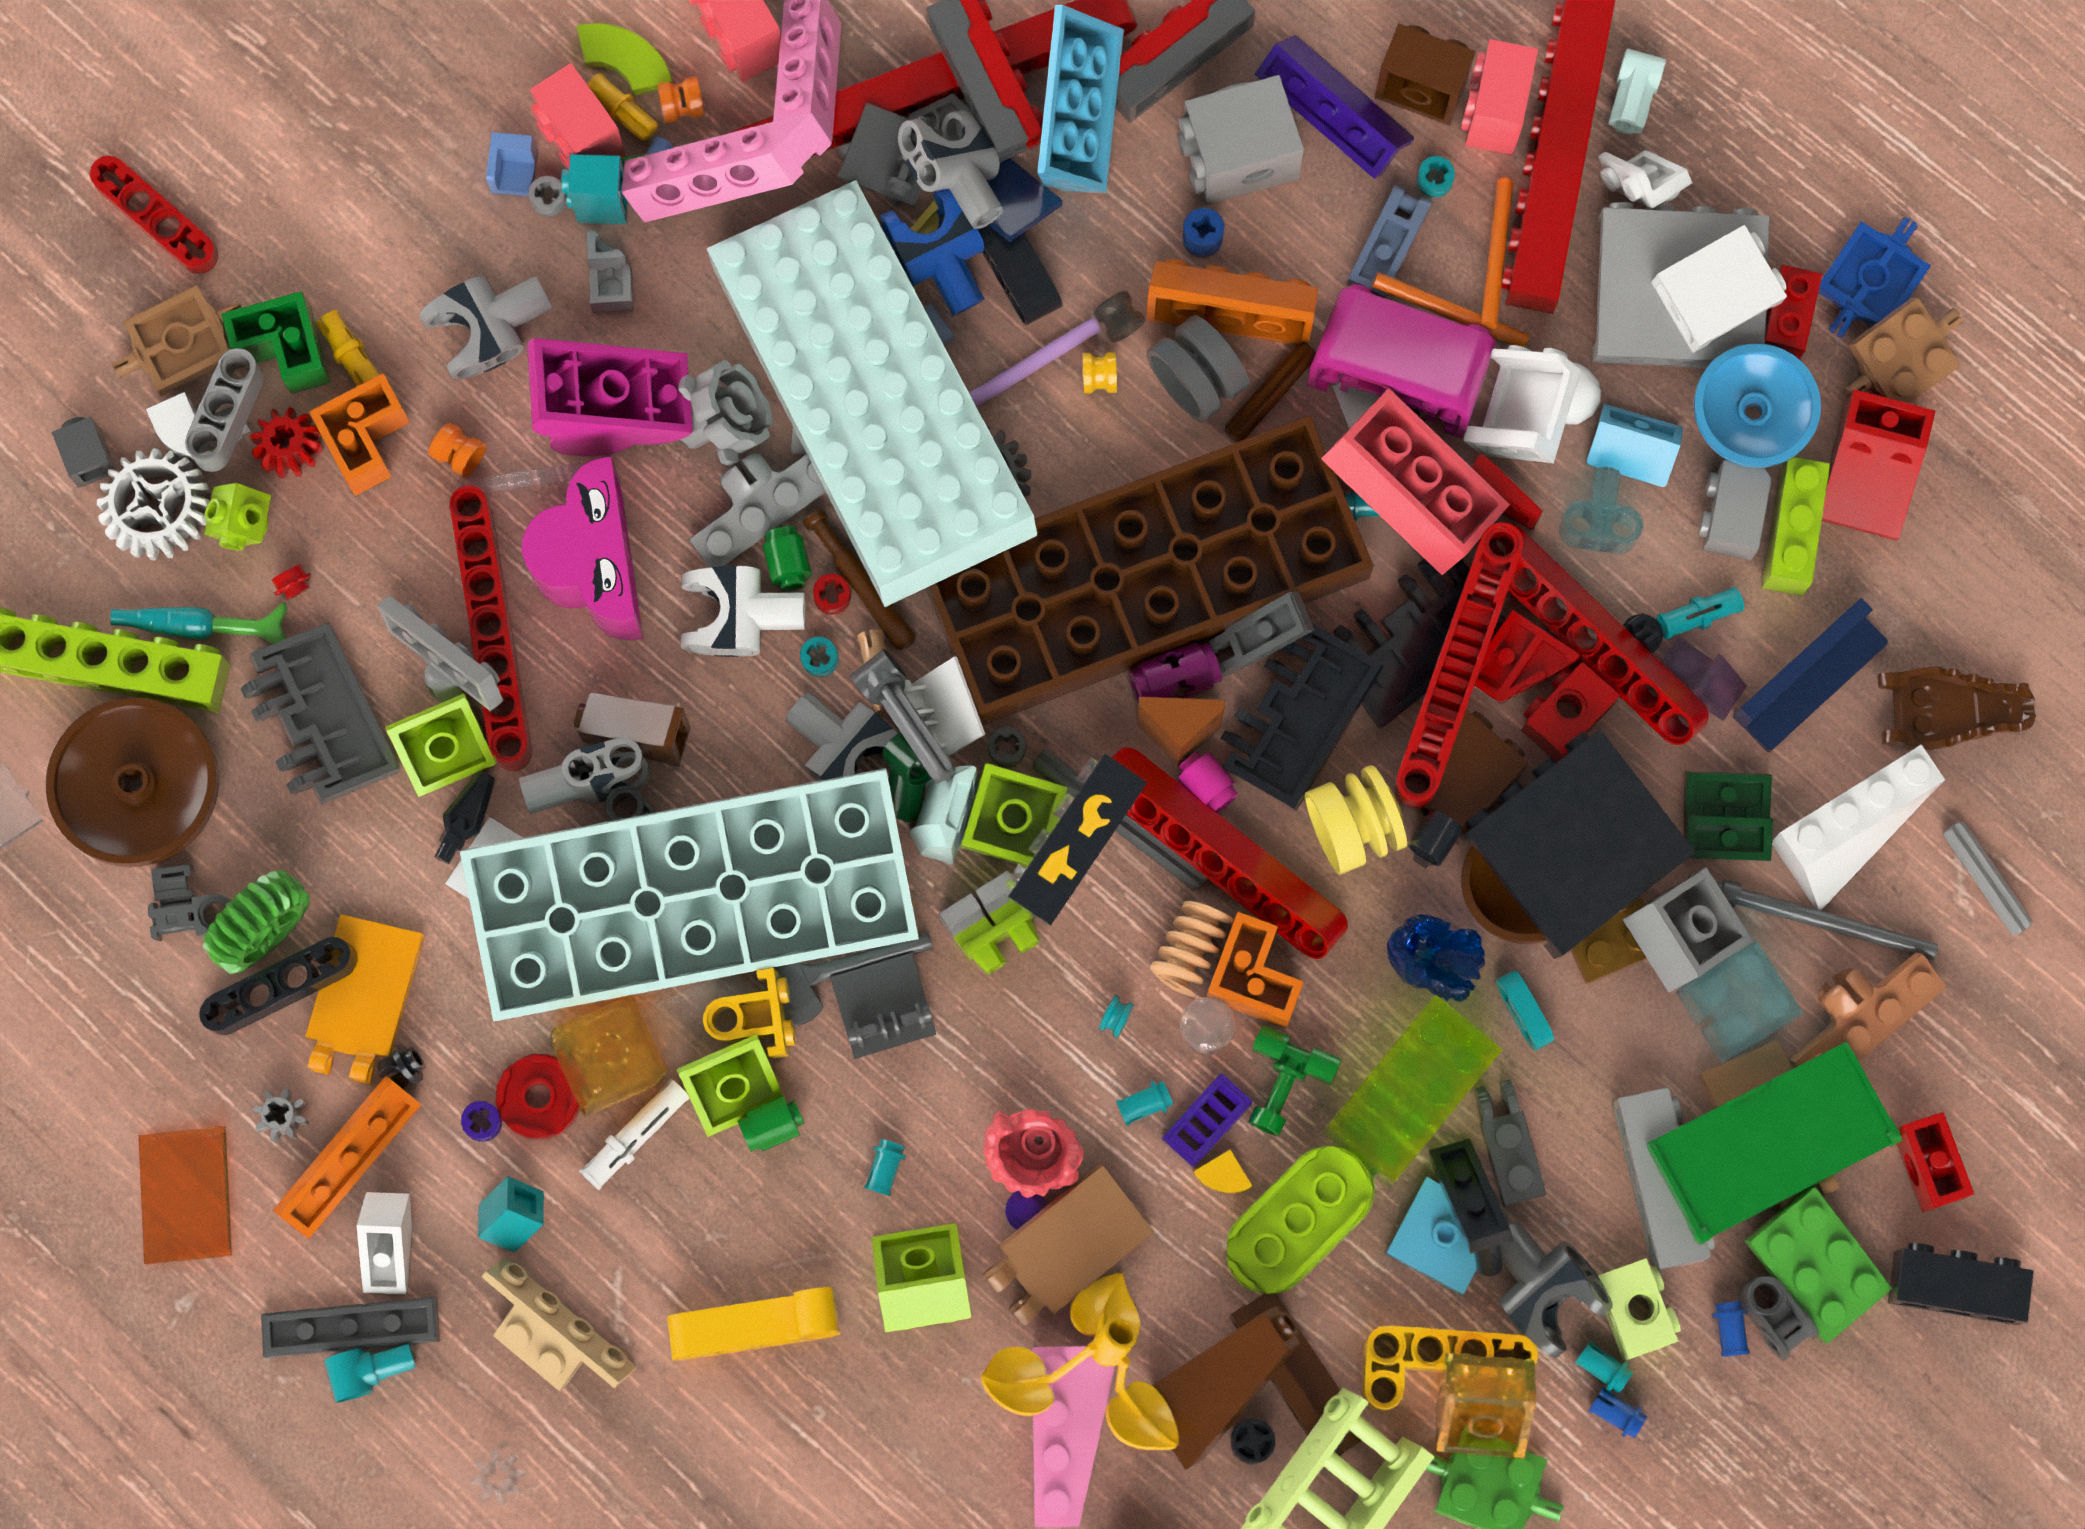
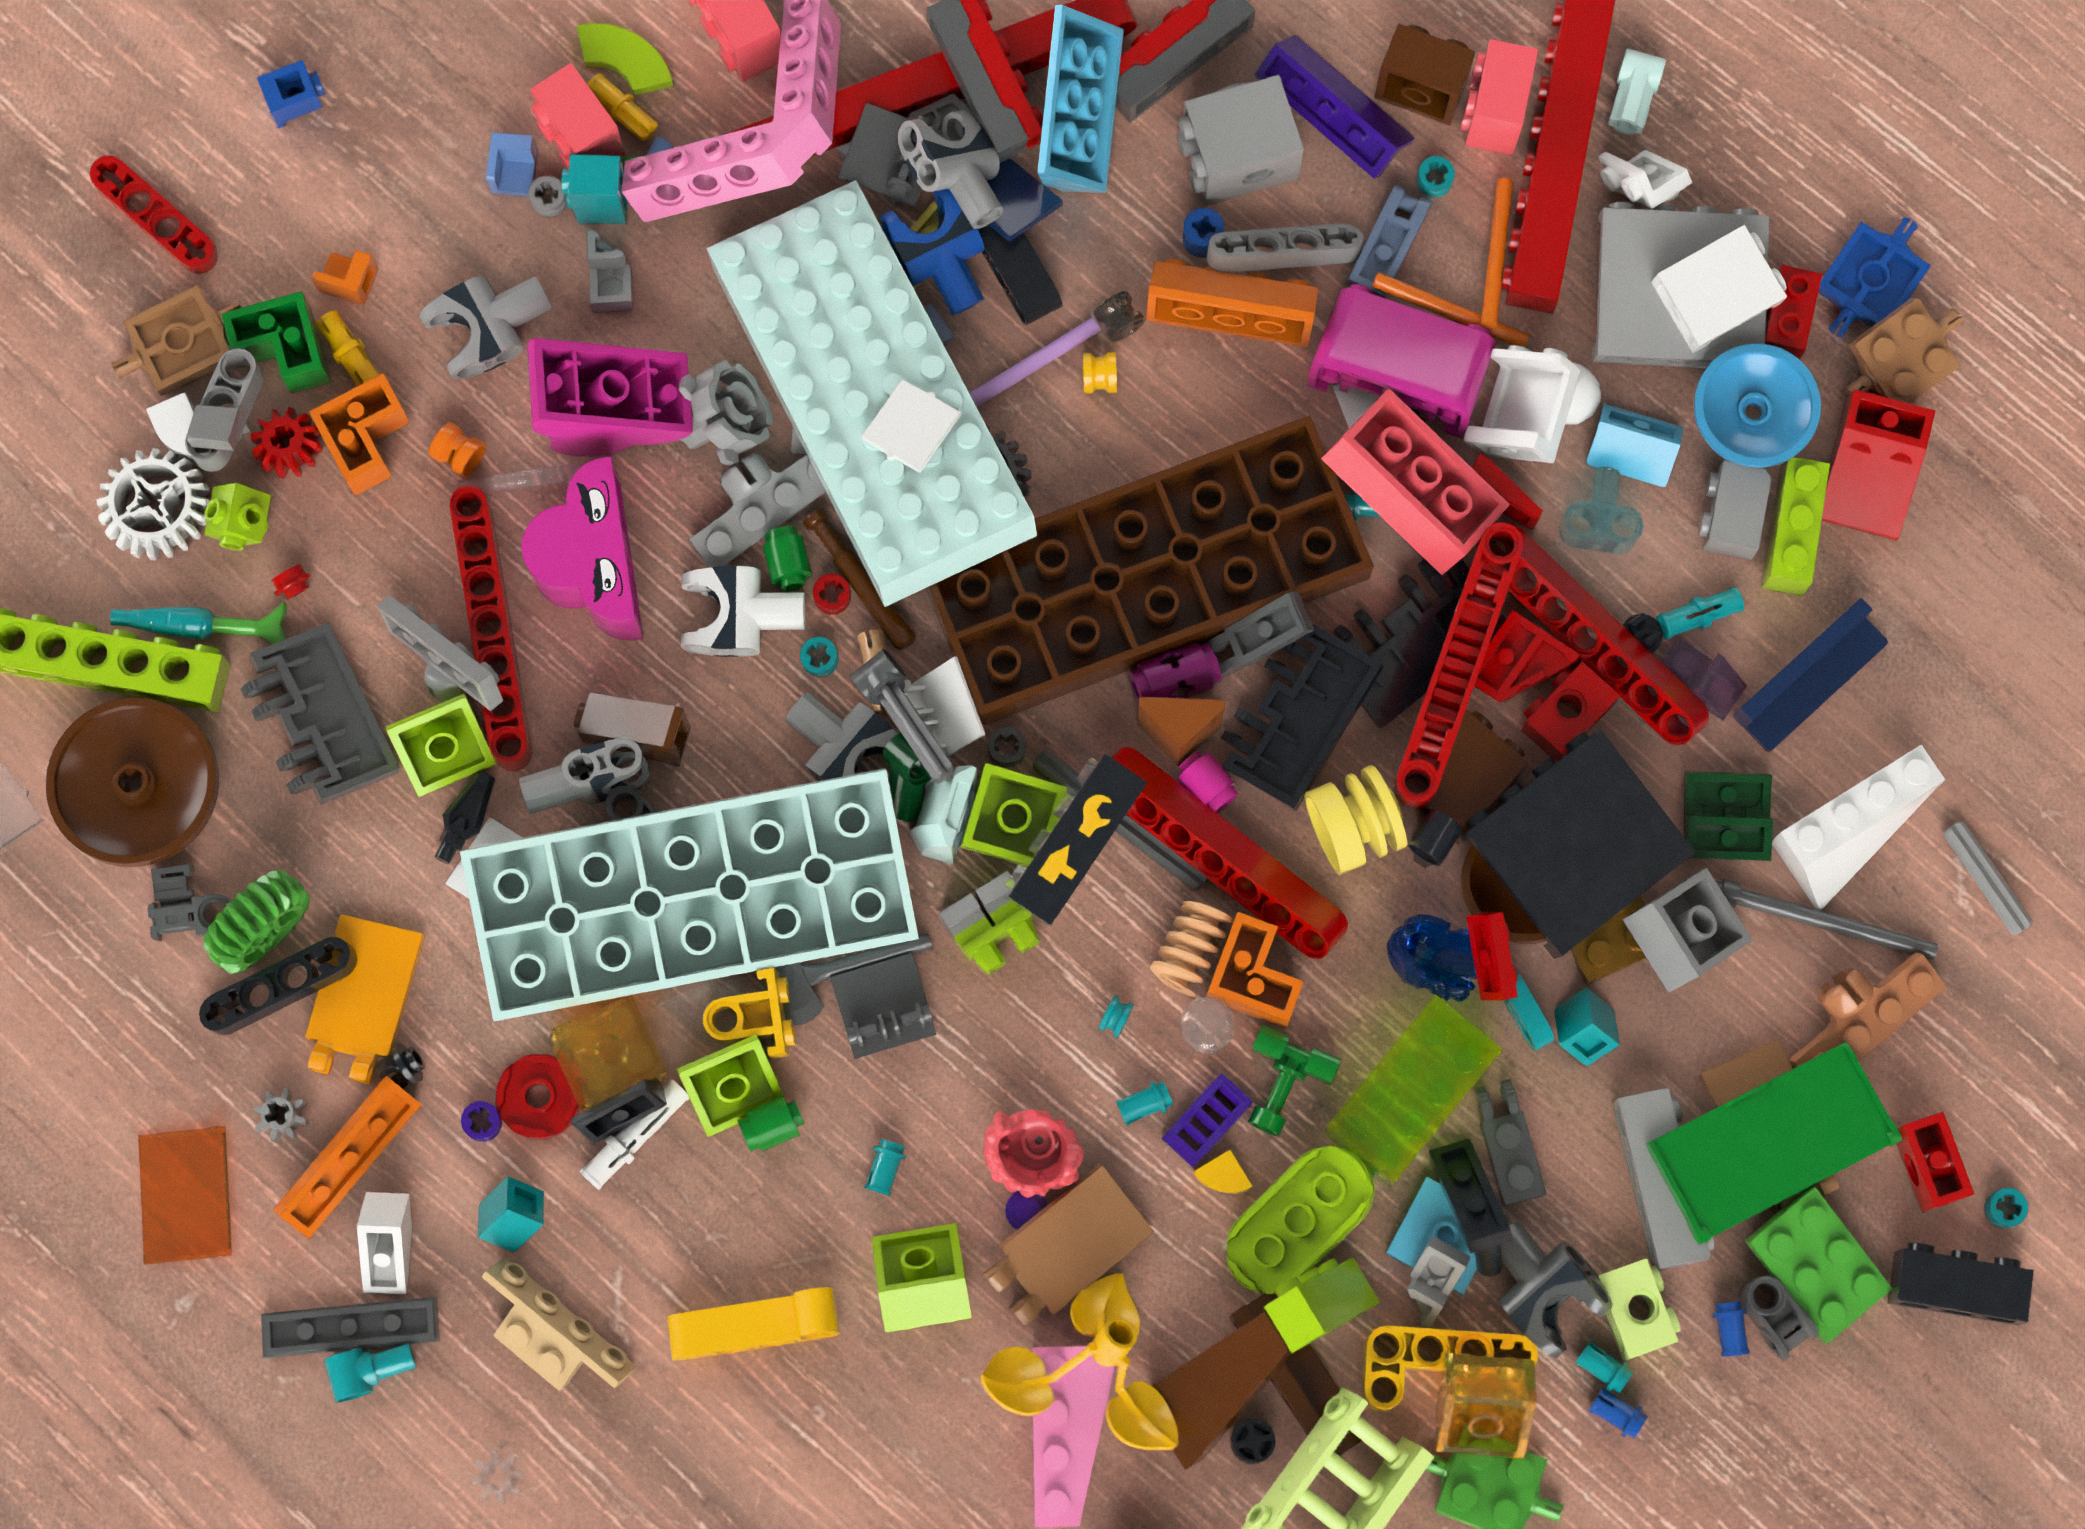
(83, 450): dark grey brick -> none
(213, 427): none -> light grey slope
(283, 83): none -> blue brick
(347, 276): none -> orange panel
(621, 1110): none -> black slope
(672, 102): orange wheel -> none
(911, 425): none -> white piece
(1198, 368): dark grey wheel -> none
(1270, 392): reddish brown axle -> none
(1320, 1302): none -> lime brick
(1331, 245): none -> light grey beam
(1435, 1277): none -> light grey slope
(1492, 956): none -> red plate
(1586, 1027): none -> teal panel
(1743, 998): clear light blue piece -> none
(1947, 707): reddish brown animal -> none
(2016, 1200): none -> teal bush

